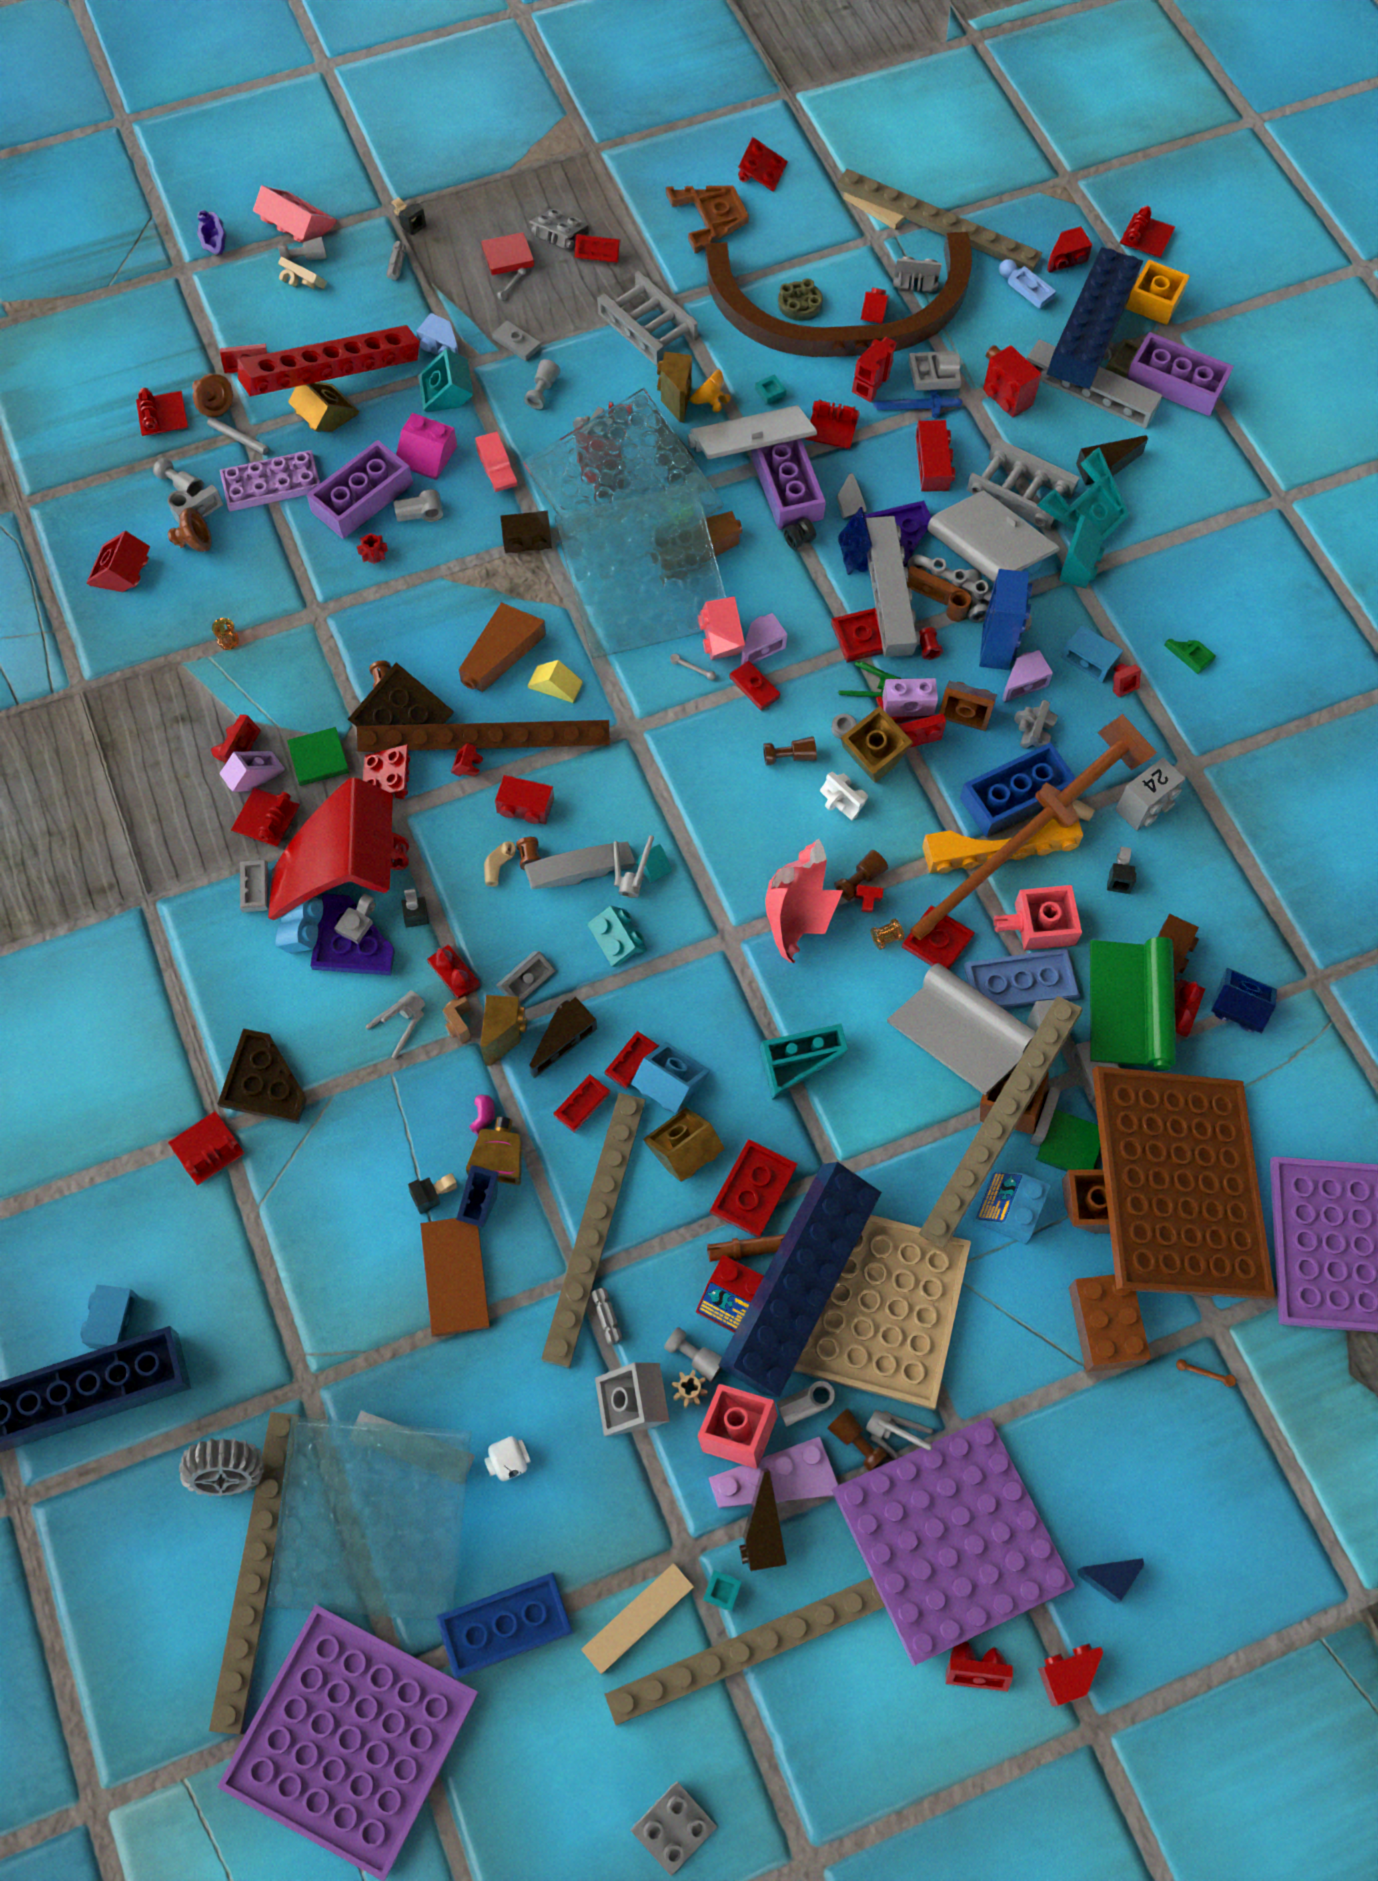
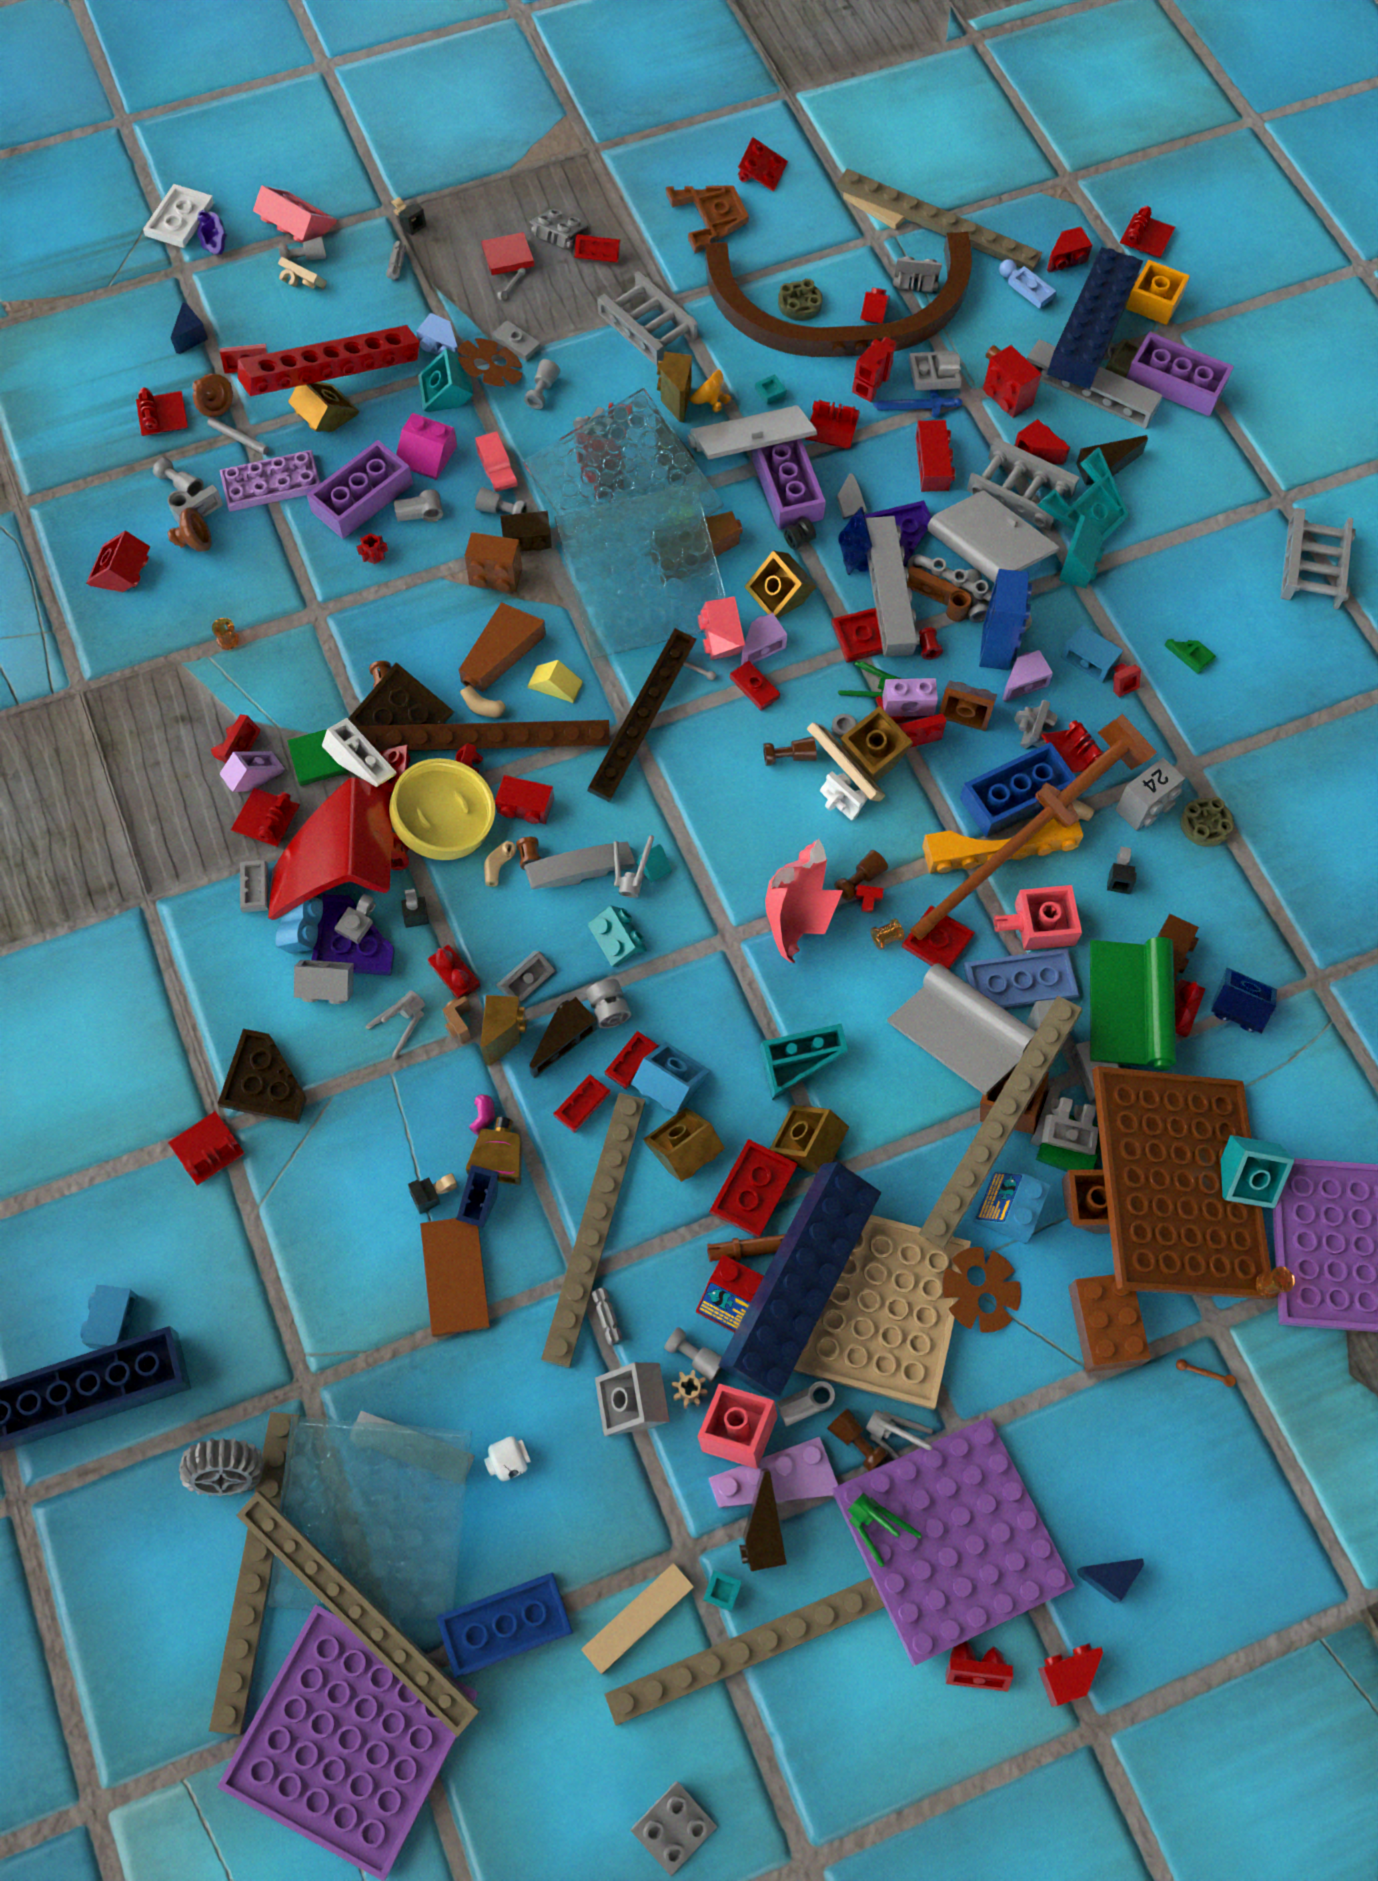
(177, 216): none -> white plate
(187, 330): none -> dark blue slope
(323, 981): none -> light grey brick
(356, 754): none -> white slope
(359, 1613): none -> dark tan plate
(442, 809): none -> light yellow brick
(481, 705): none -> tan arm
(492, 502): none -> light grey piece
(493, 562): none -> dark orange brick
(494, 373): none -> dark orange piece
(608, 1003): none -> light grey wheel
(641, 715): none -> dark brown plate
(780, 584): none -> pearl gold slope
(810, 1137): none -> pearl gold slope
(846, 762): none -> tan tile
(868, 1509): none -> green plant
(967, 1307): none -> dark orange piece
(1042, 443): none -> red slope
(1071, 1134): none -> light grey plate
(1074, 746): none -> red hinge
(1207, 821): none -> olive tile
(1254, 1171): none -> teal slope
(1277, 1281): none -> clear orange bush
(1294, 563): none -> light grey fence

